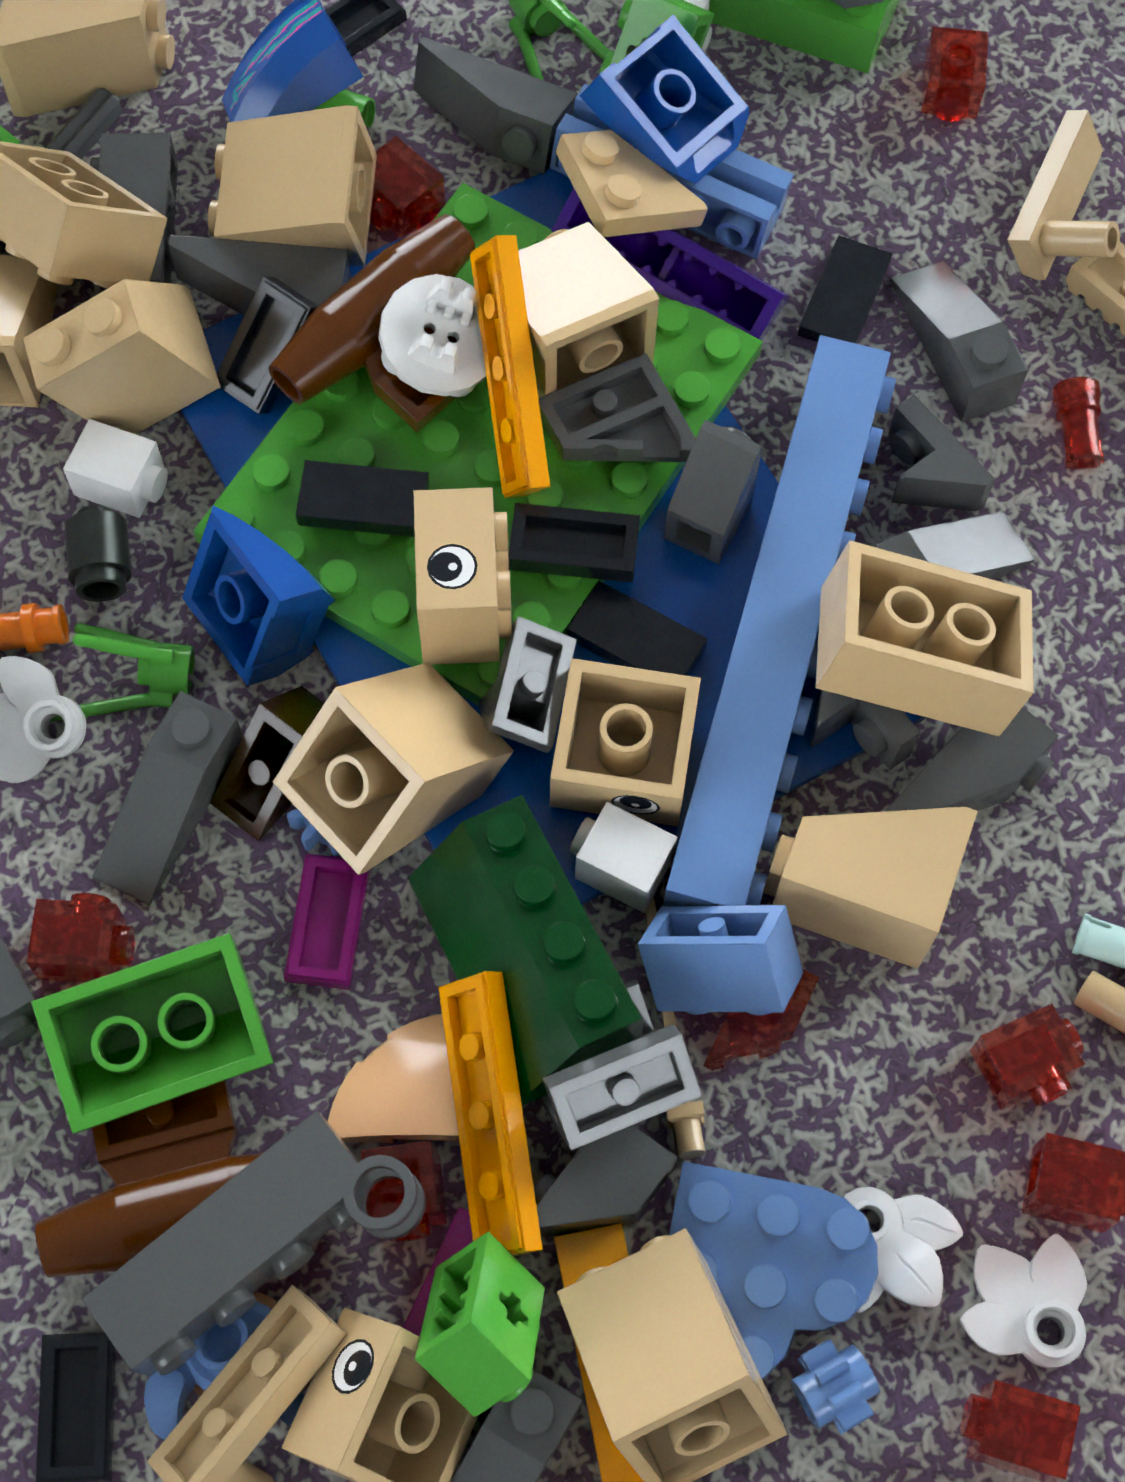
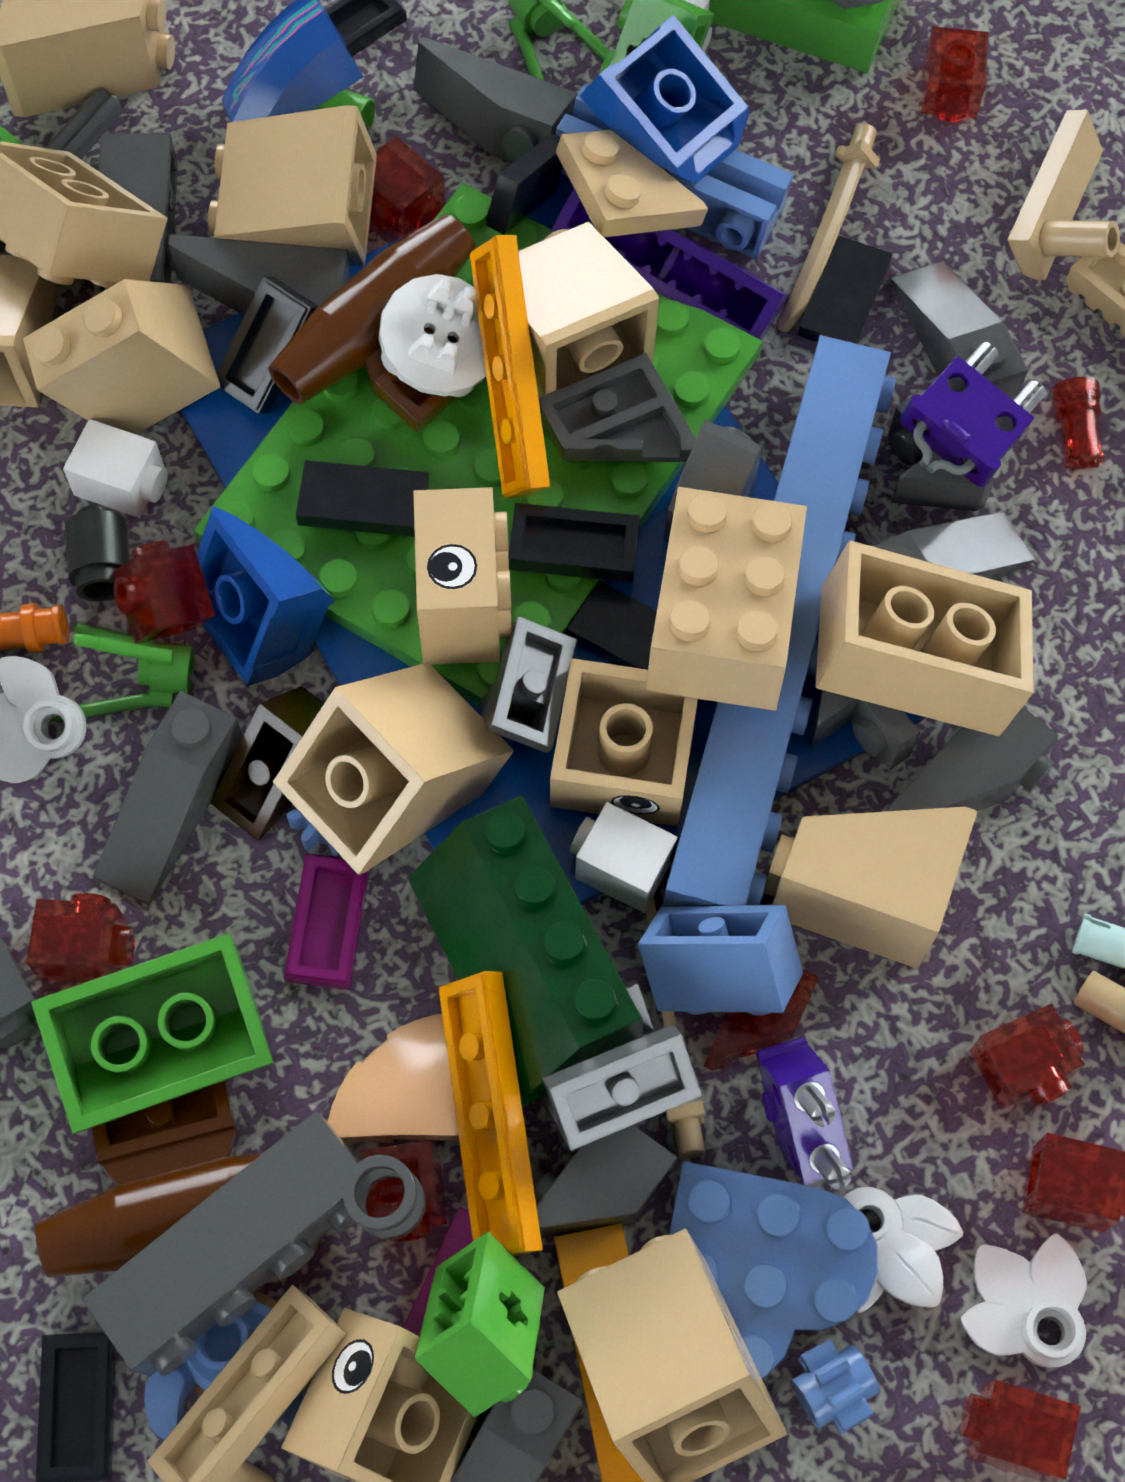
(162, 591): none -> clear red brick
(525, 185): none -> black tile
(727, 599): none -> tan brick
(805, 1112): none -> dark purple piece
(854, 159): none -> tan sword
(968, 419): none -> dark purple piece

